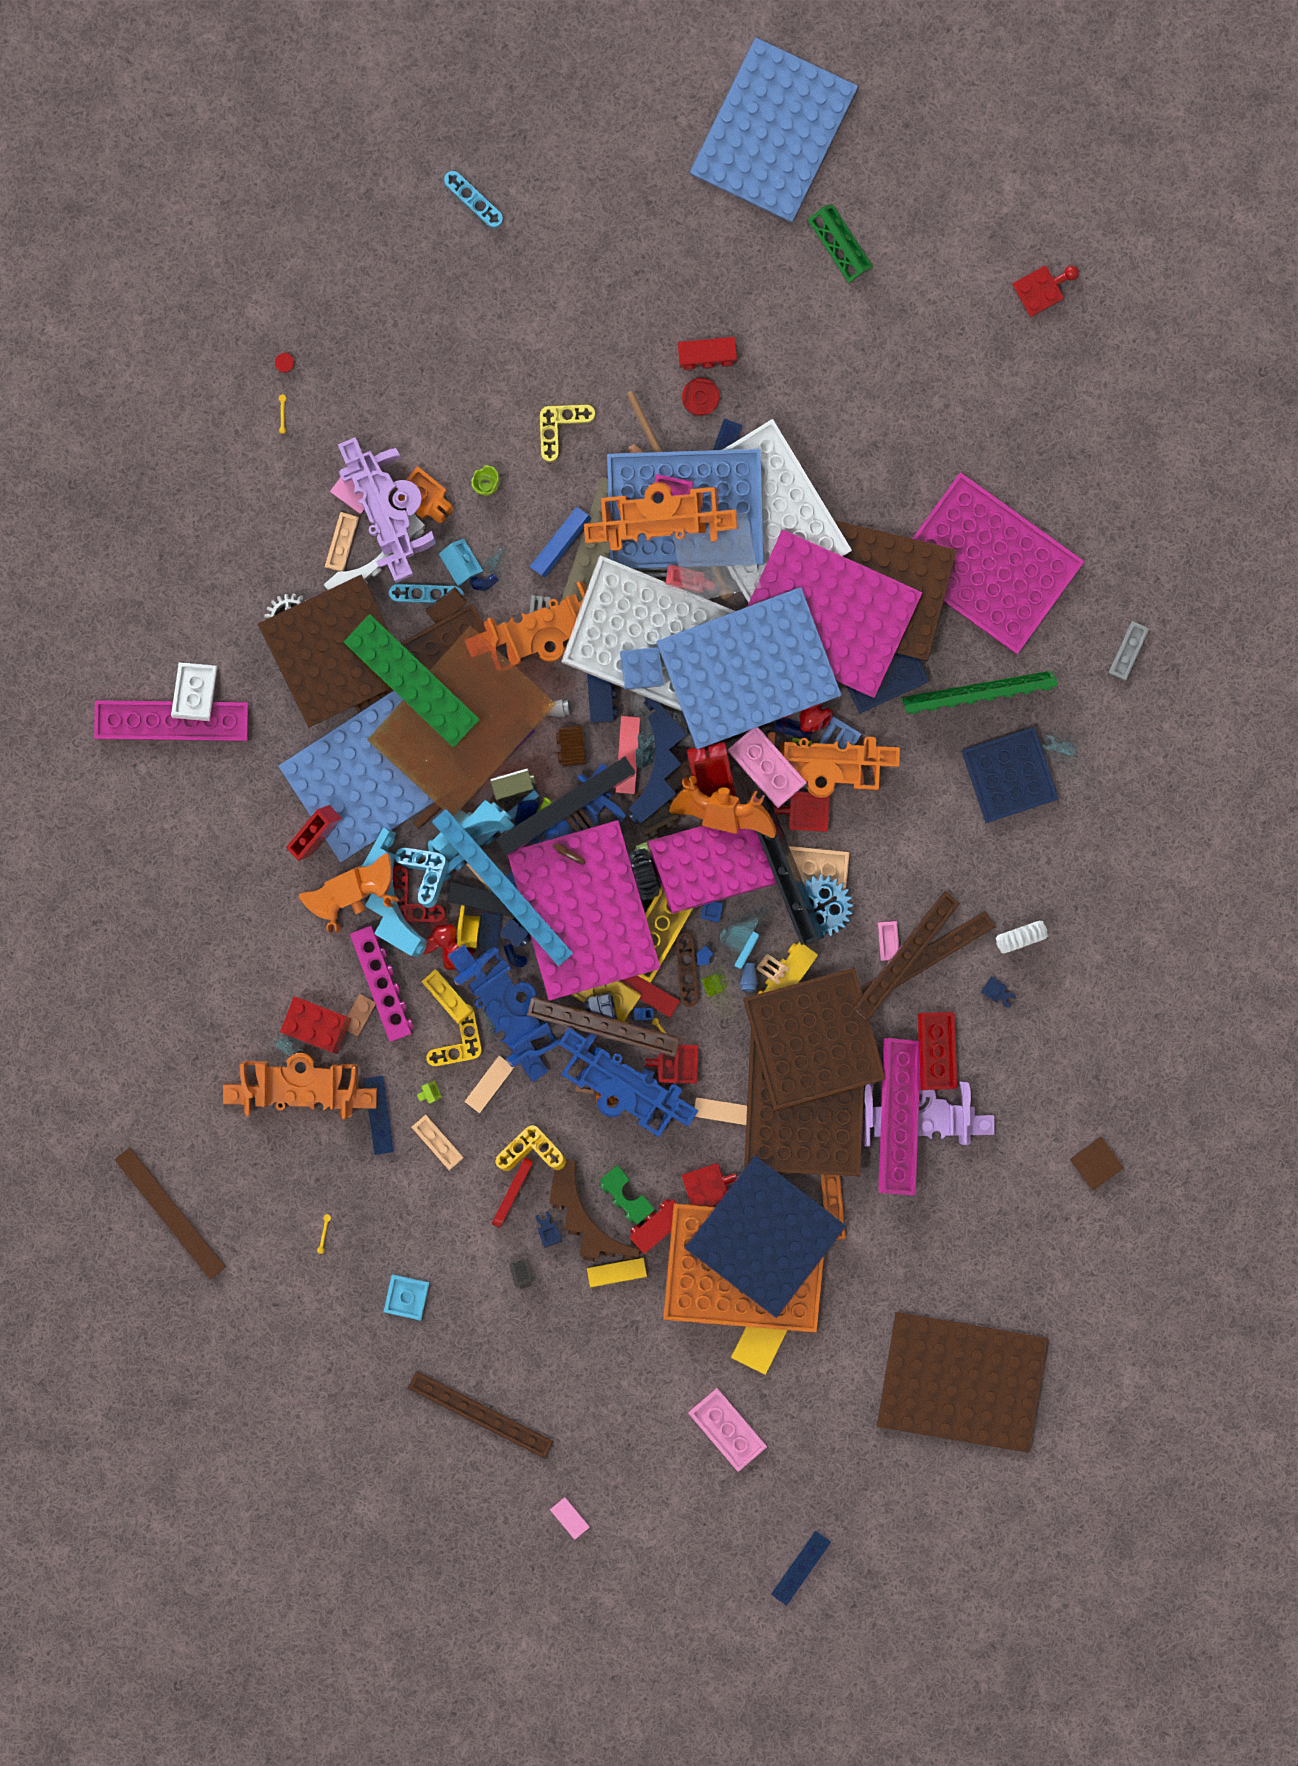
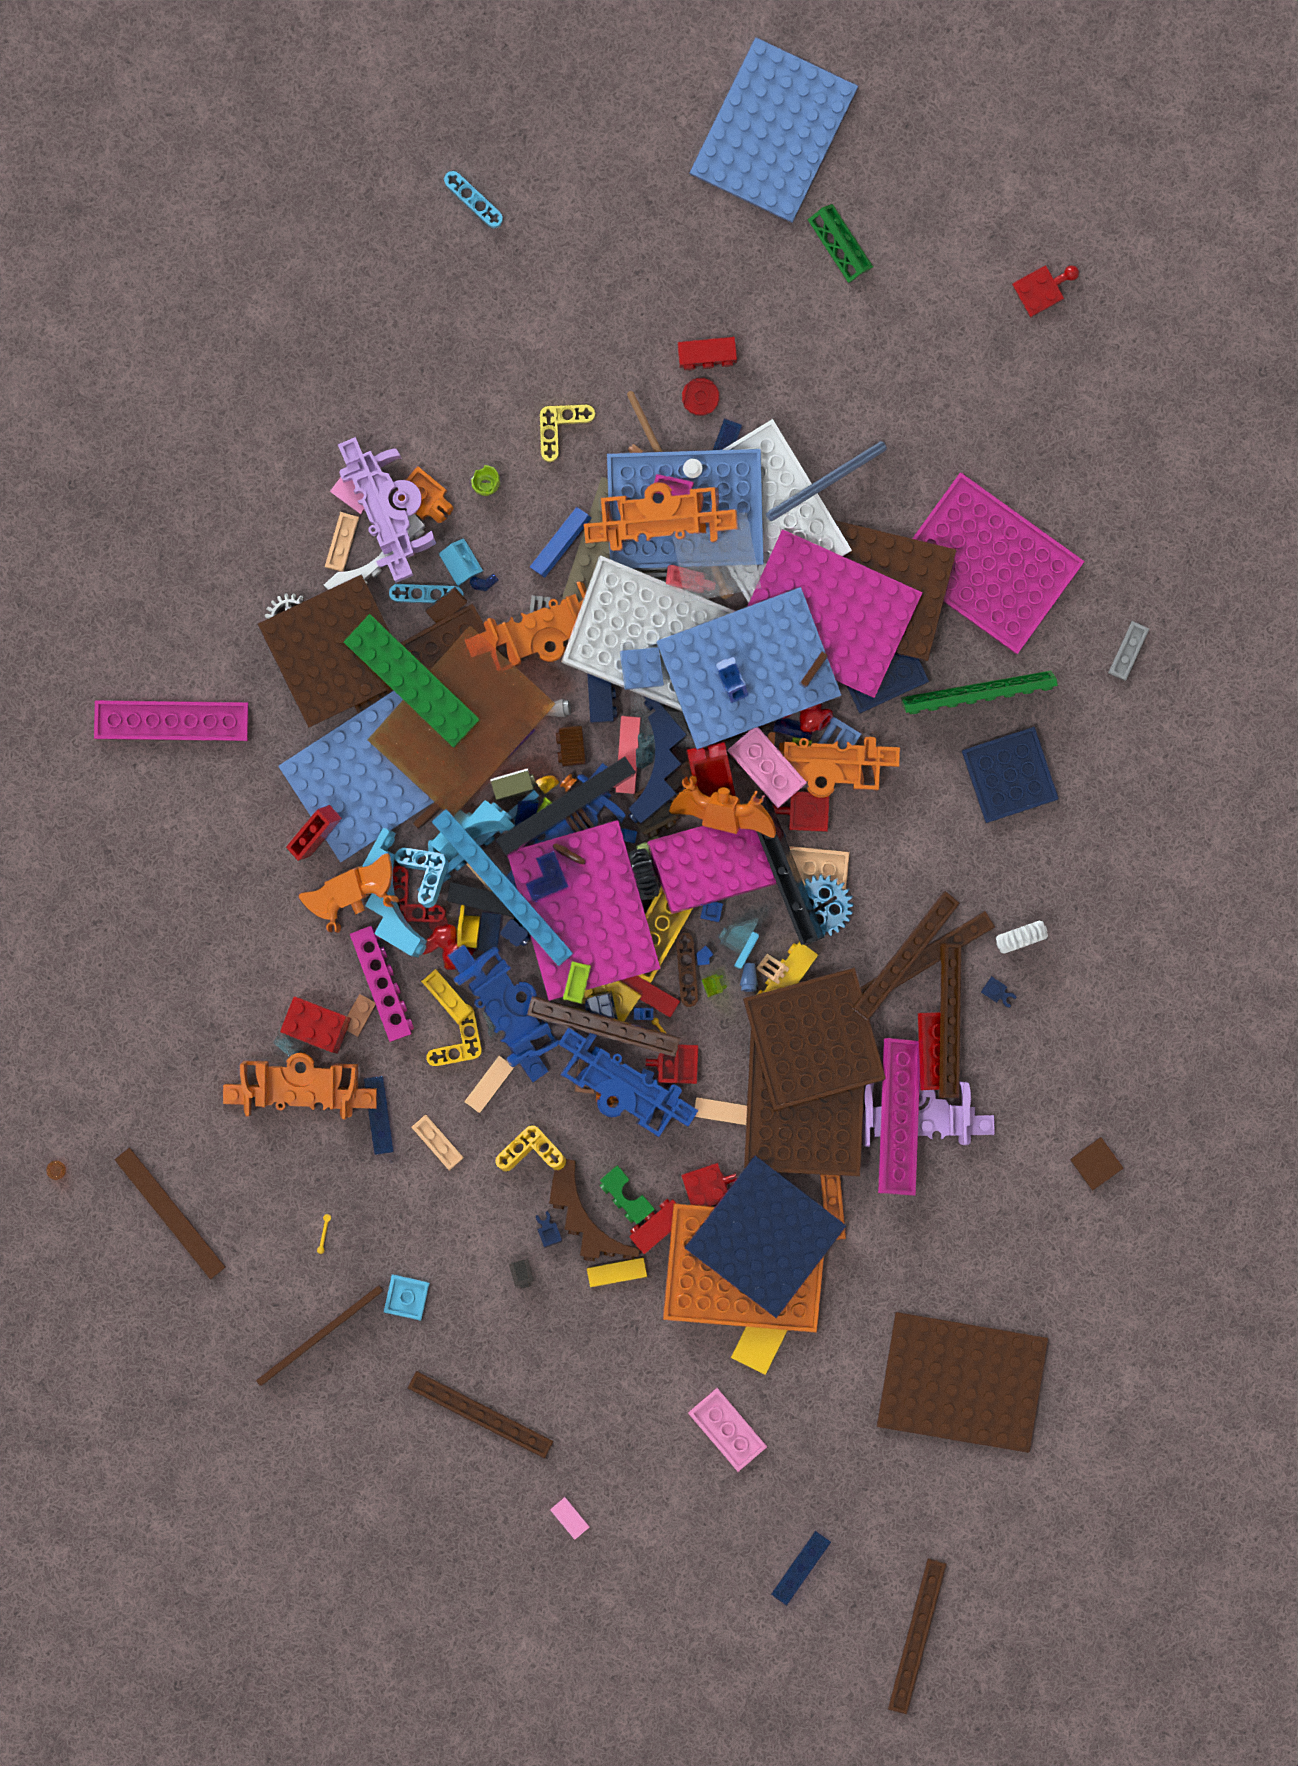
(56, 1170): none -> clear orange plate
(194, 691): white tile -> none
(282, 398): yellow hinge -> none
(284, 362): red tile -> none
(320, 1335): none -> reddish brown tile
(430, 1092): lime tile -> none
(492, 561): clear light blue hand -> none
(512, 1192): red beam -> none
(513, 958): clear blue arm -> none
(547, 783): none -> yellow tile
(552, 880): none -> clear blue brick
(568, 782): none -> orange bush
(576, 982): none -> lime tile
(629, 835): none -> blue piece
(692, 468): none -> white plate
(731, 680): none -> blue brick
(813, 669): none -> reddish brown tile
(826, 481): none -> sand blue axle
(888, 939): bright pink tile -> none
(917, 1636): none -> reddish brown tile
(950, 1020): none -> reddish brown tile
(1064, 748): clear light blue plate -> none

